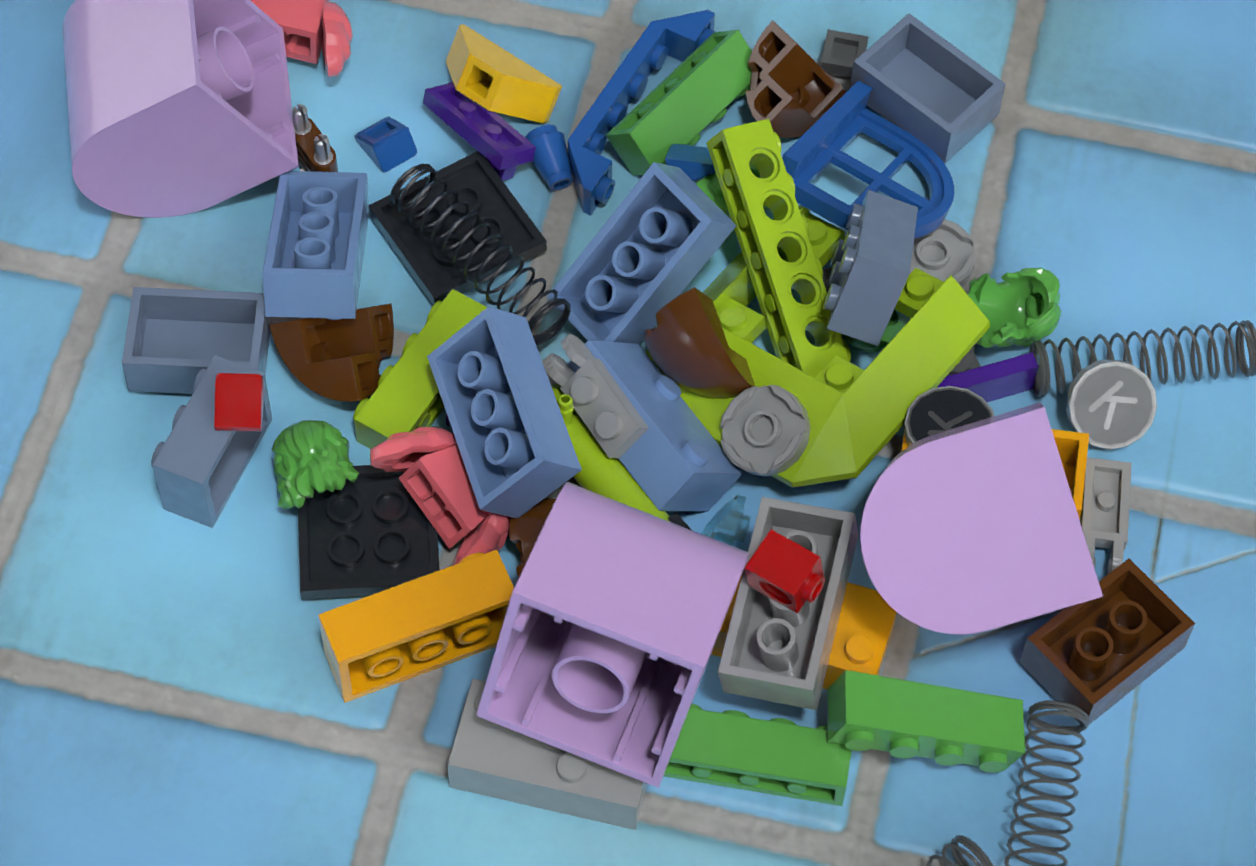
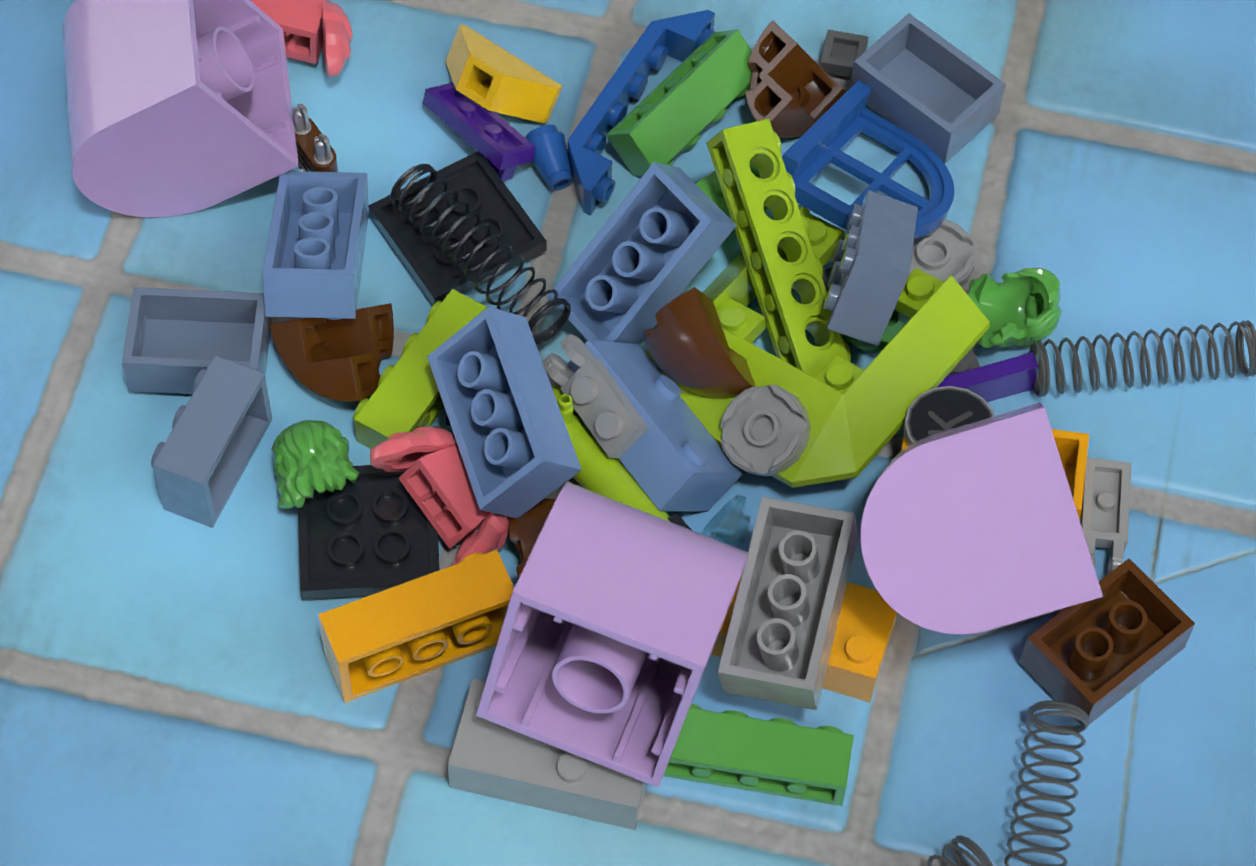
(239, 402): red slope -> none
(387, 143): blue slope -> none
(692, 160): blue slope -> none
(785, 571): red brick -> none
(925, 721): bright green brick -> none
(1111, 403): tile -> none

